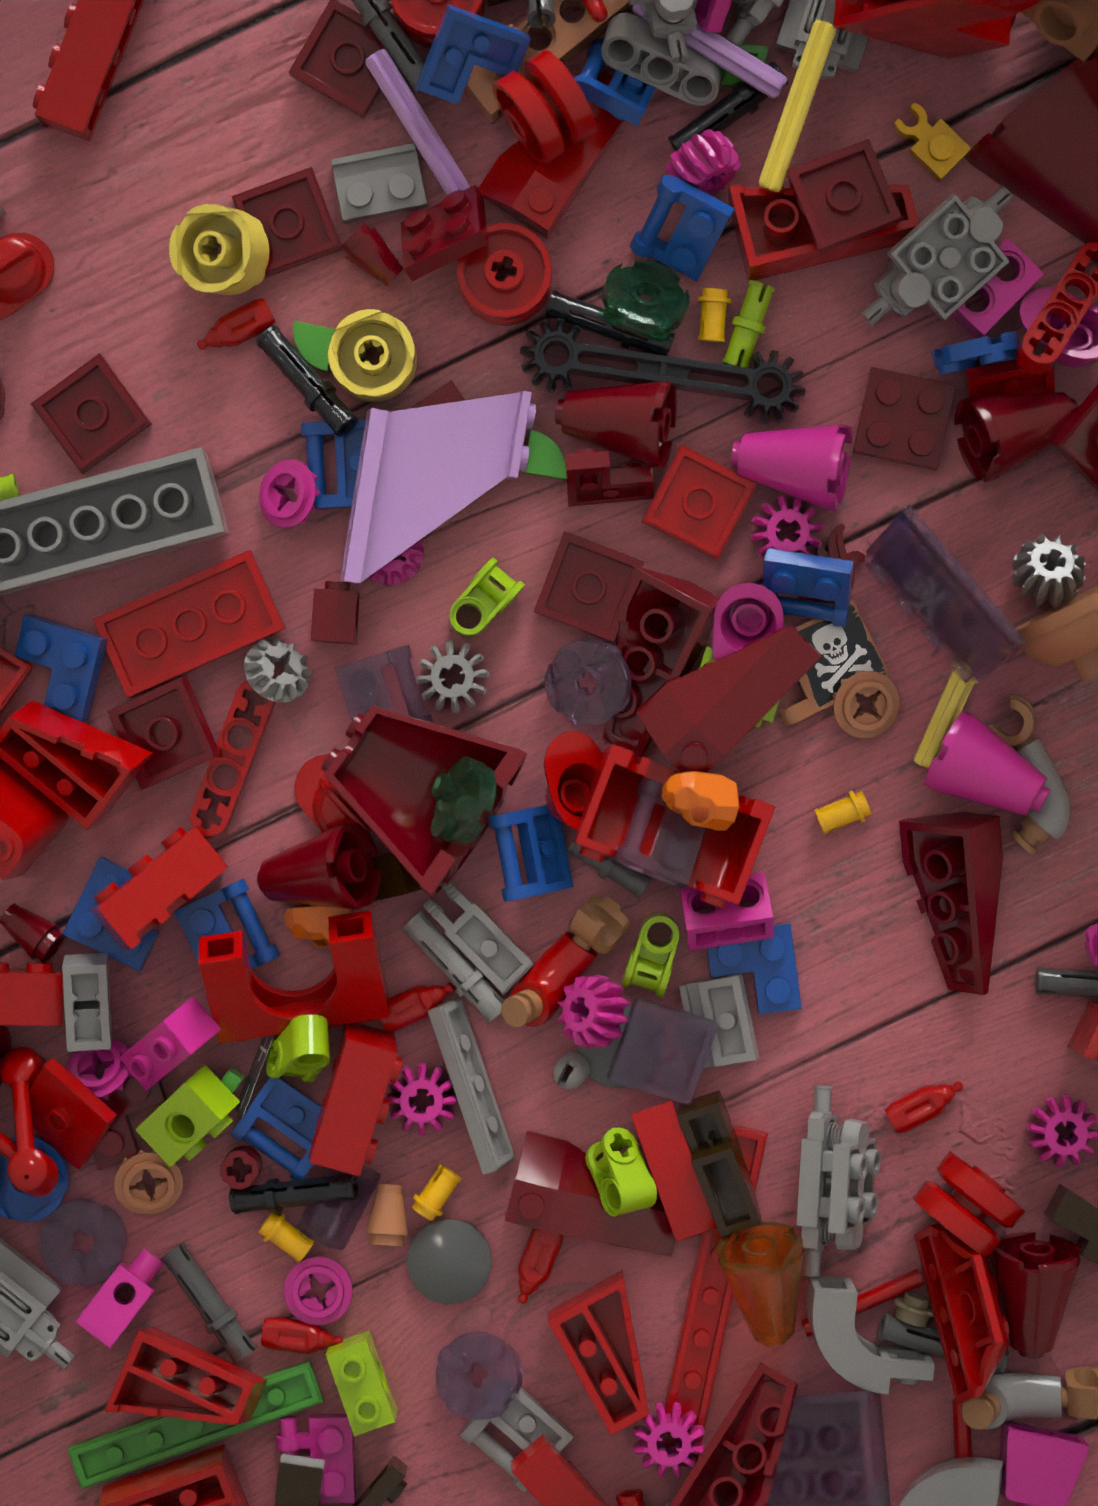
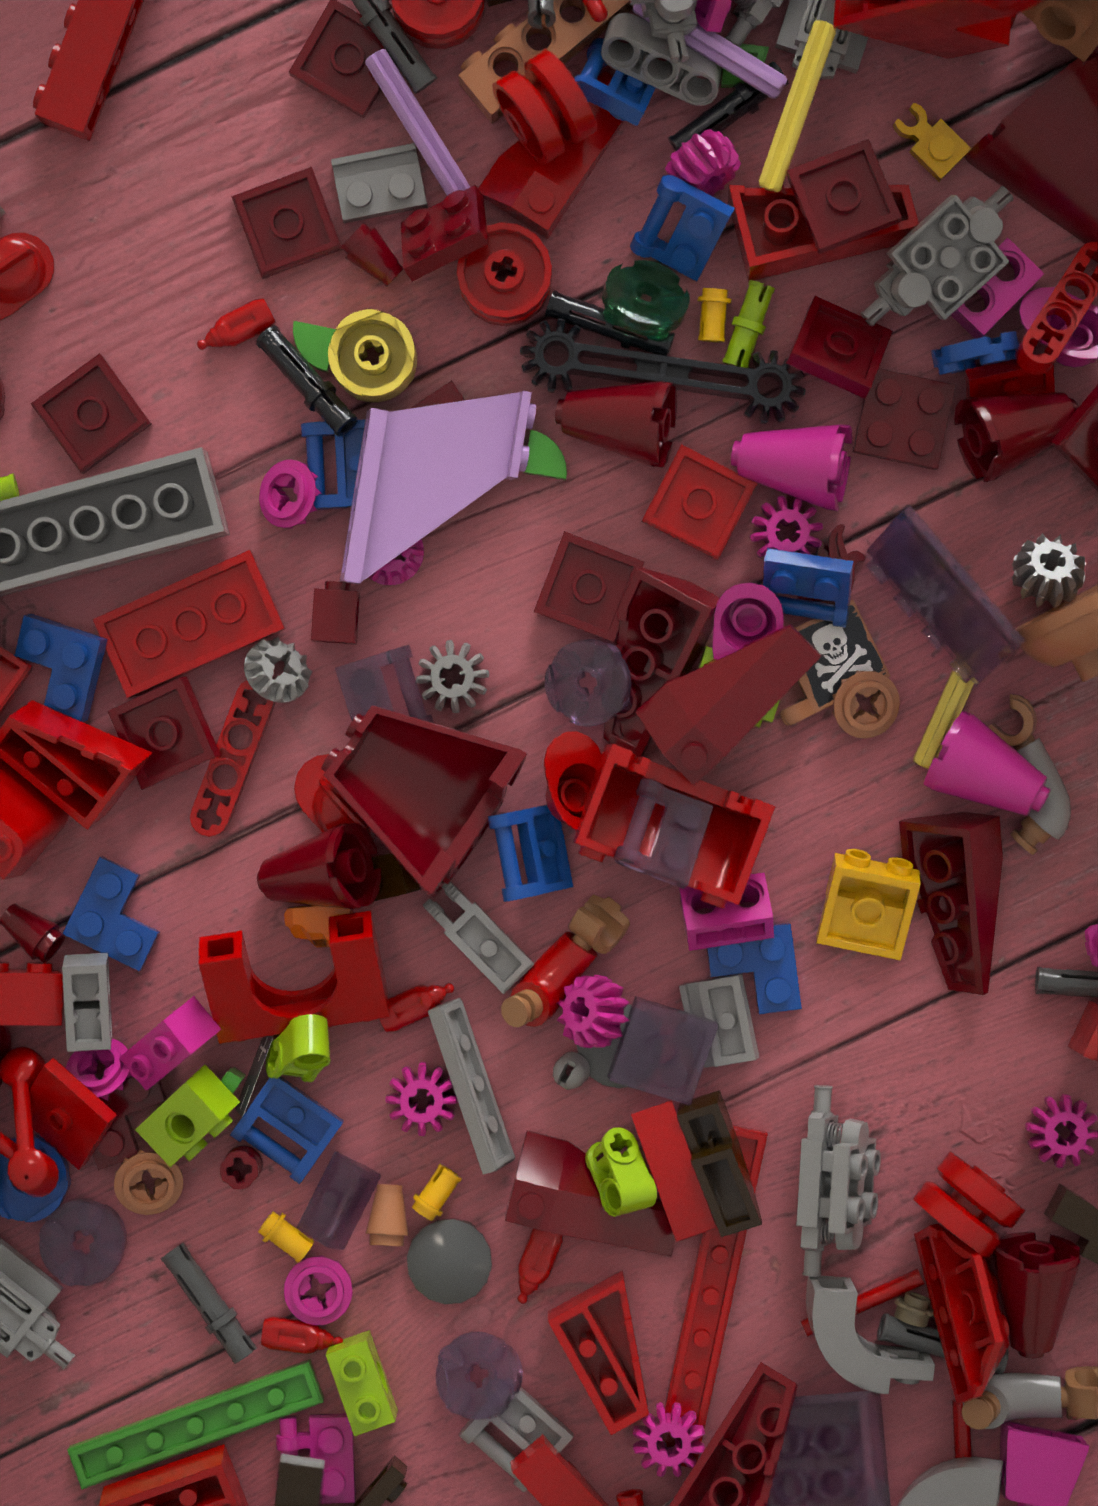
(109, 1314): dark pink torso -> none
(157, 887): red wedge -> none
(183, 1382): red wedge -> none
(207, 918): blue plate -> none
(243, 252): light yellow brick -> none
(278, 1195): black pin -> none
(355, 1099): red wedge -> none
(451, 962): light grey pin -> none
(461, 800): clear green plate -> none
(465, 42): blue plate -> none
(485, 597): lime piece -> none
(594, 482): dark red plate -> none
(626, 877): dark grey pin -> none
(652, 957): lime piece -> none
(702, 799): orange rock -> none
(765, 1278): clear orange cone -> none
(839, 347): none -> dark red plate
(843, 812): yellow pin -> none
(868, 904): none -> yellow plate
(920, 1106): red piece -> none

